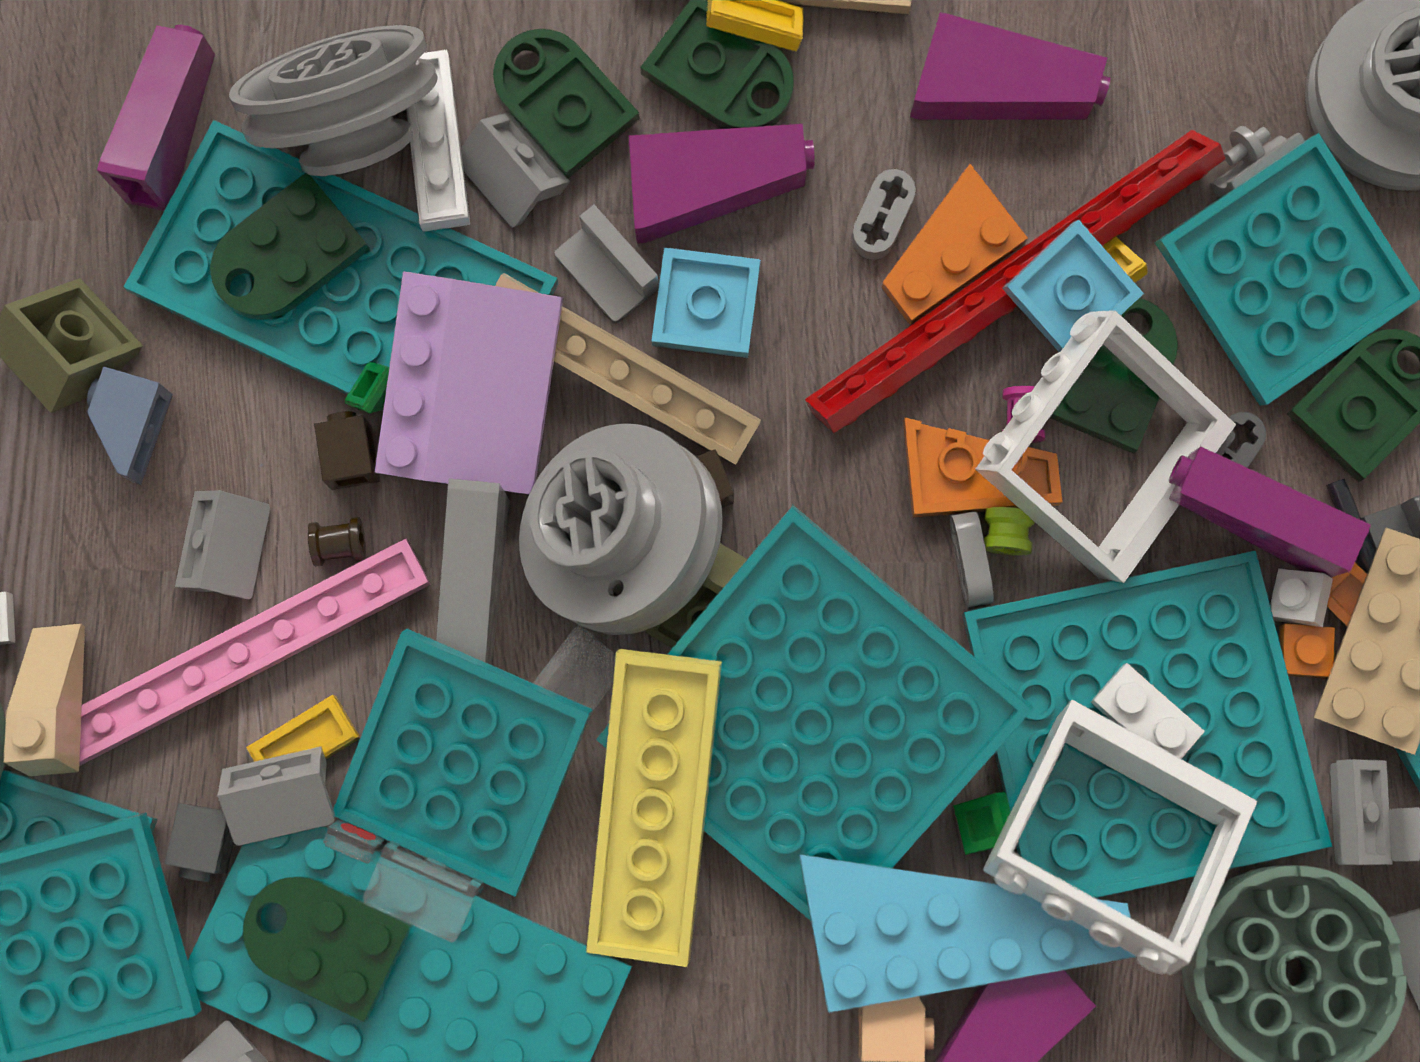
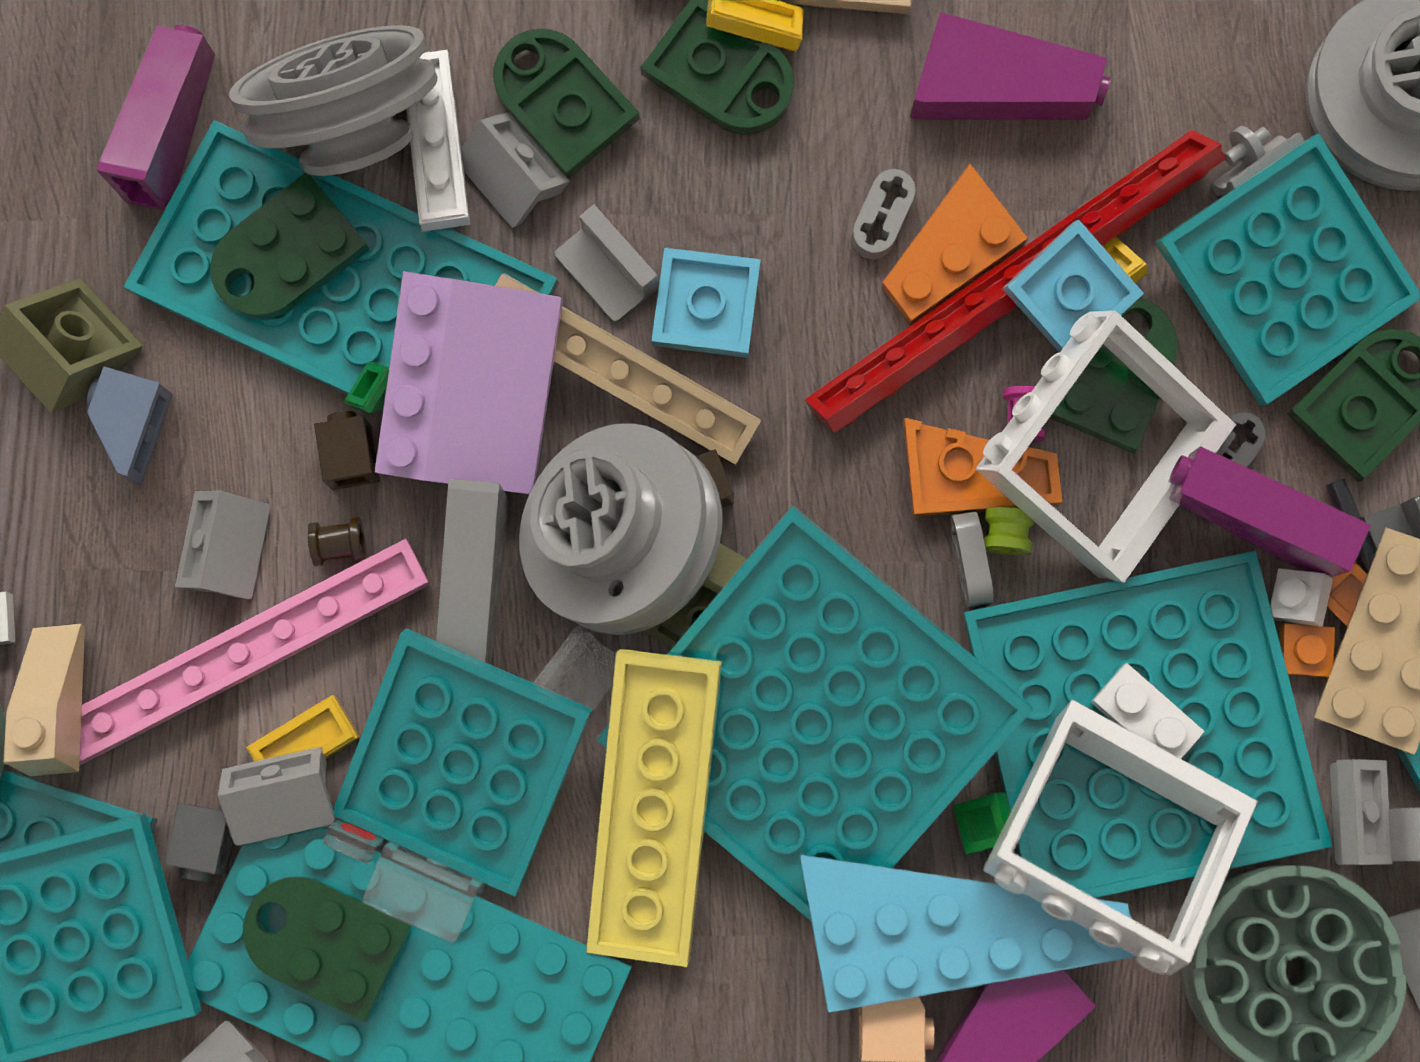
(710, 173): magenta slope -> none

